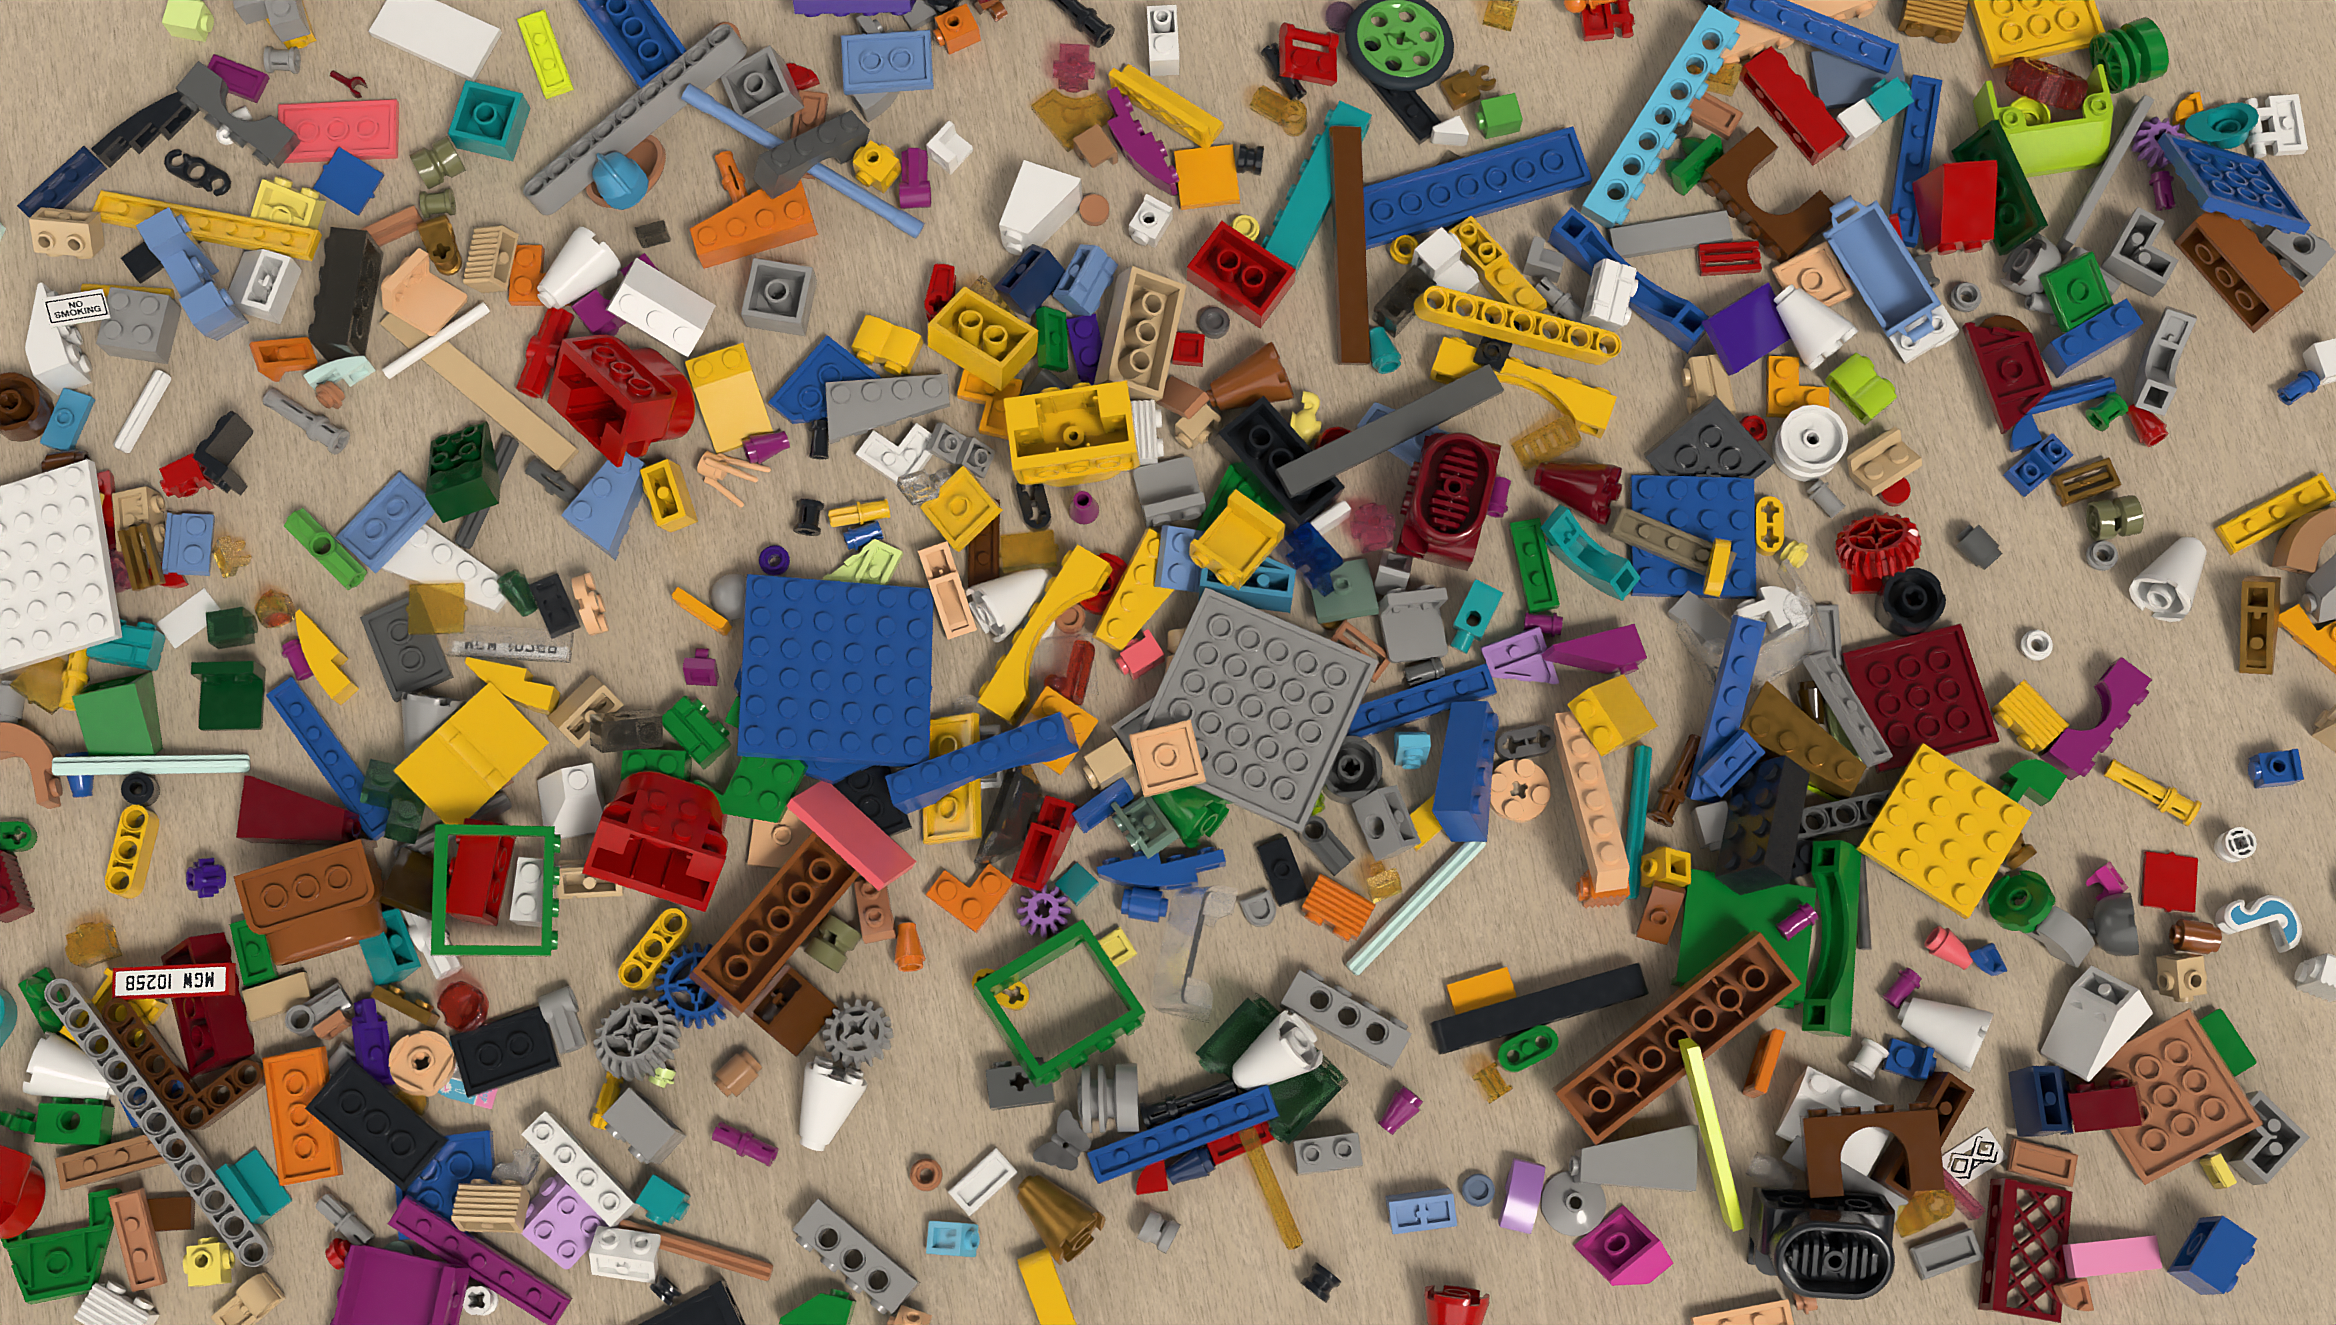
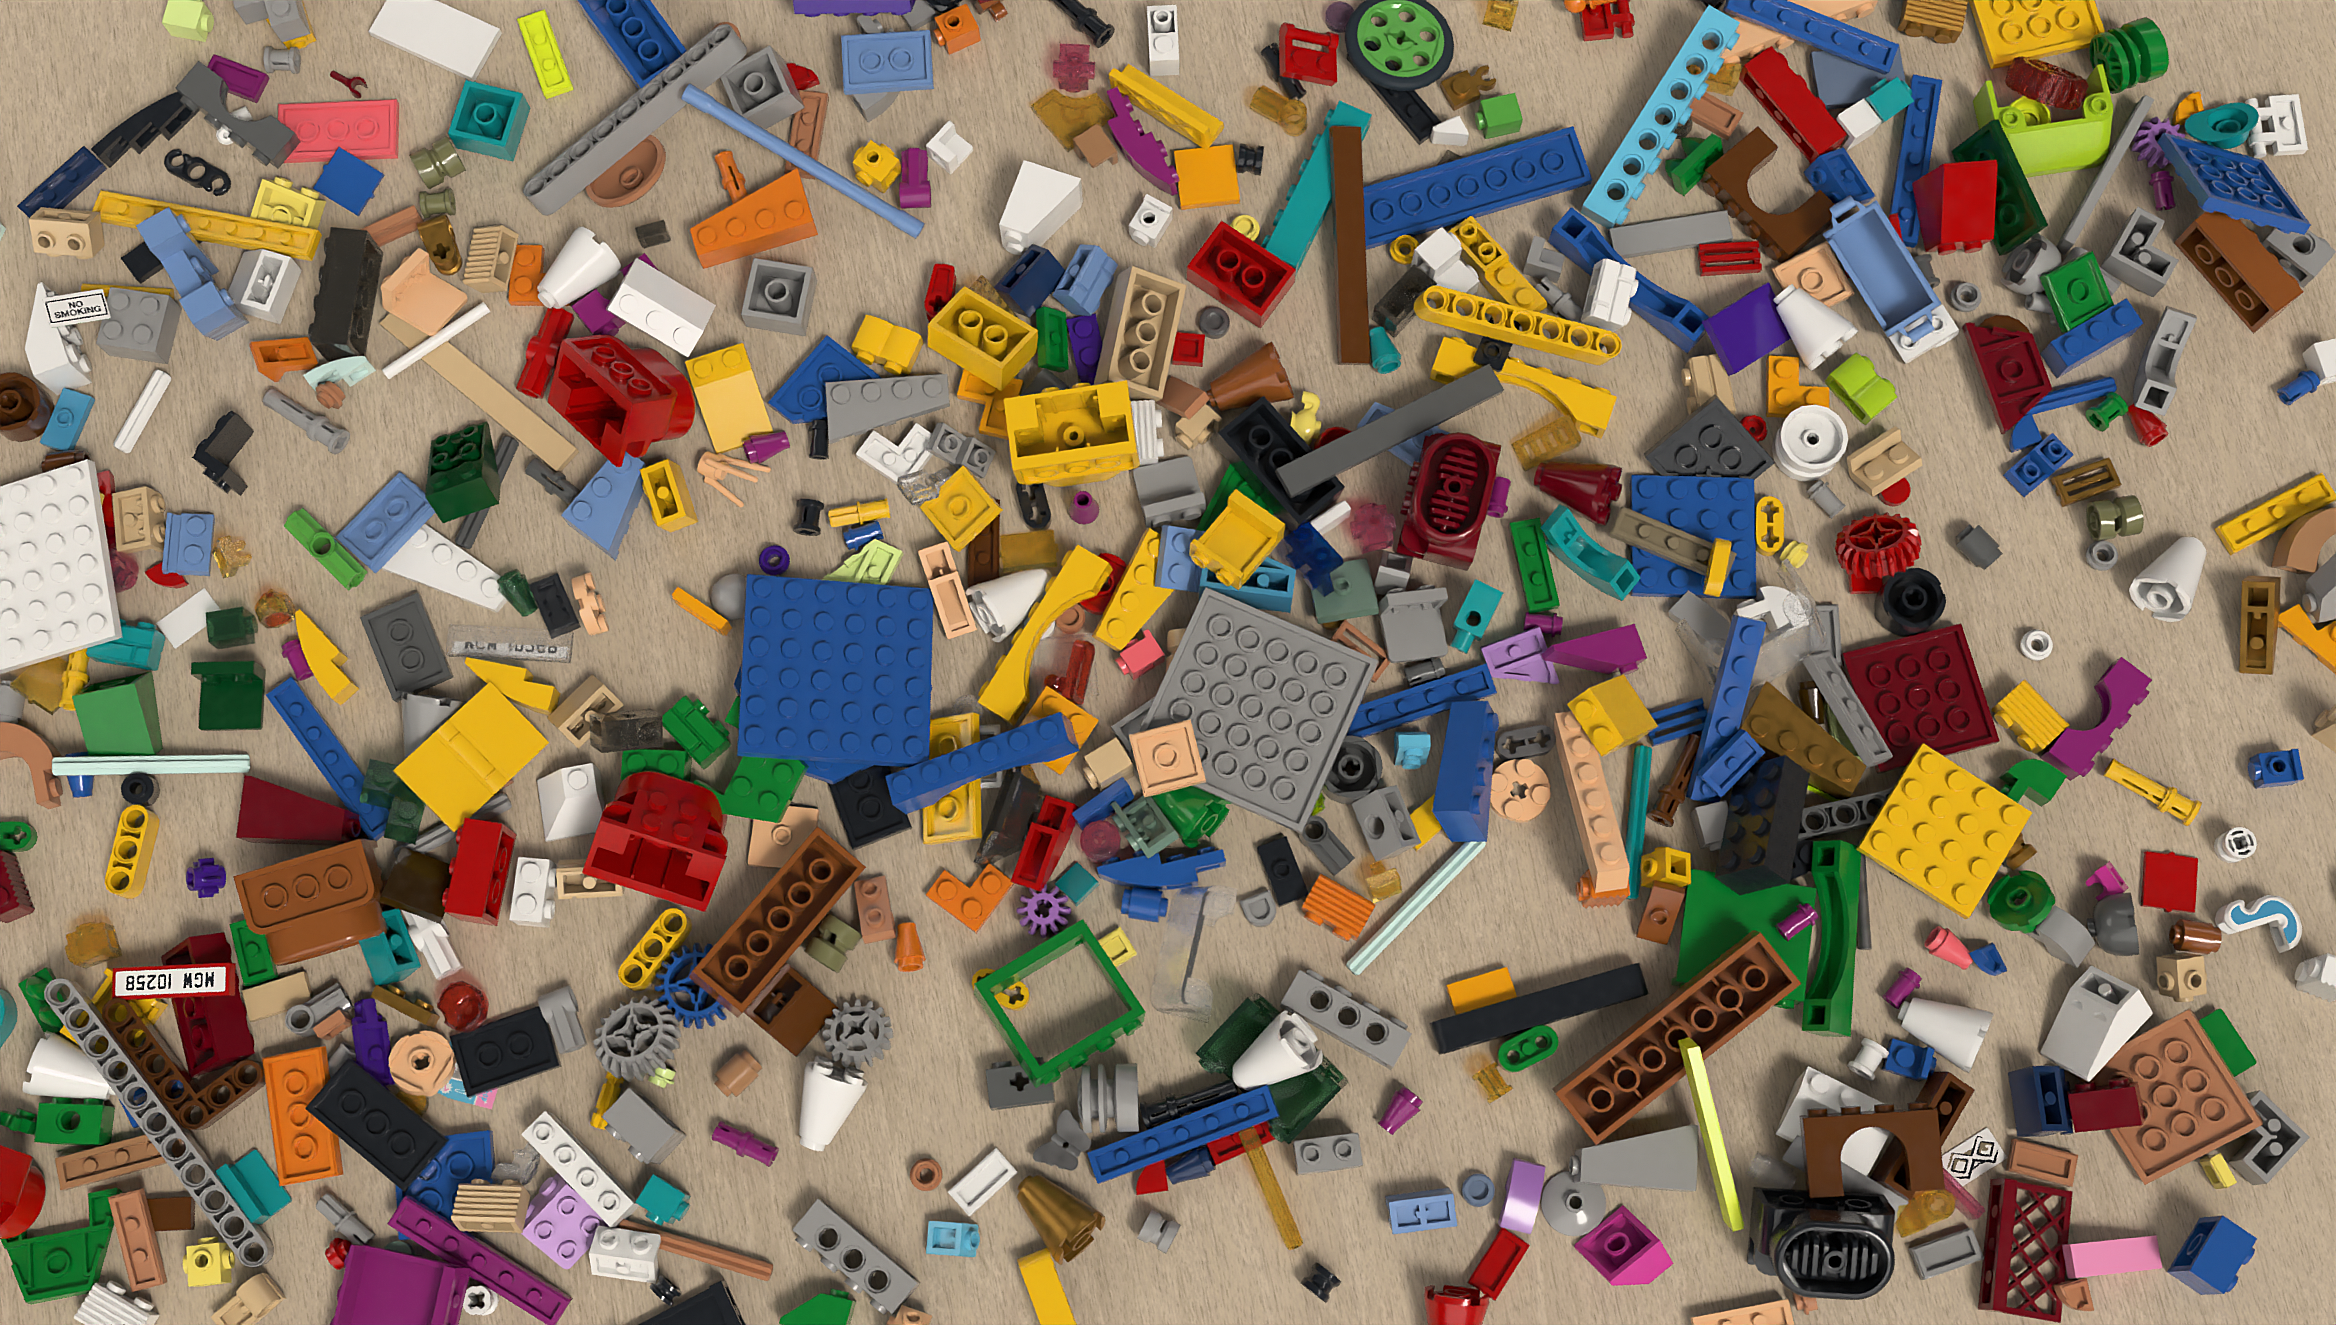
(125, 536): pearl gold tile -> none
(184, 477): red brick -> none
(436, 609): clear yellow piece -> none
(550, 905): green window -> none
(619, 180): dark azure piece -> none
(701, 669): magenta tile -> none
(787, 163): dark grey arch -> none
(851, 834): coral tile -> none
(1094, 210): nougat tile -> none
(1100, 852): none -> clear pink head
(1498, 1263): none -> red tile
(1701, 714): none -> blue tile
(1763, 1063): orange tile -> none
(1838, 178): none -> blue bracket

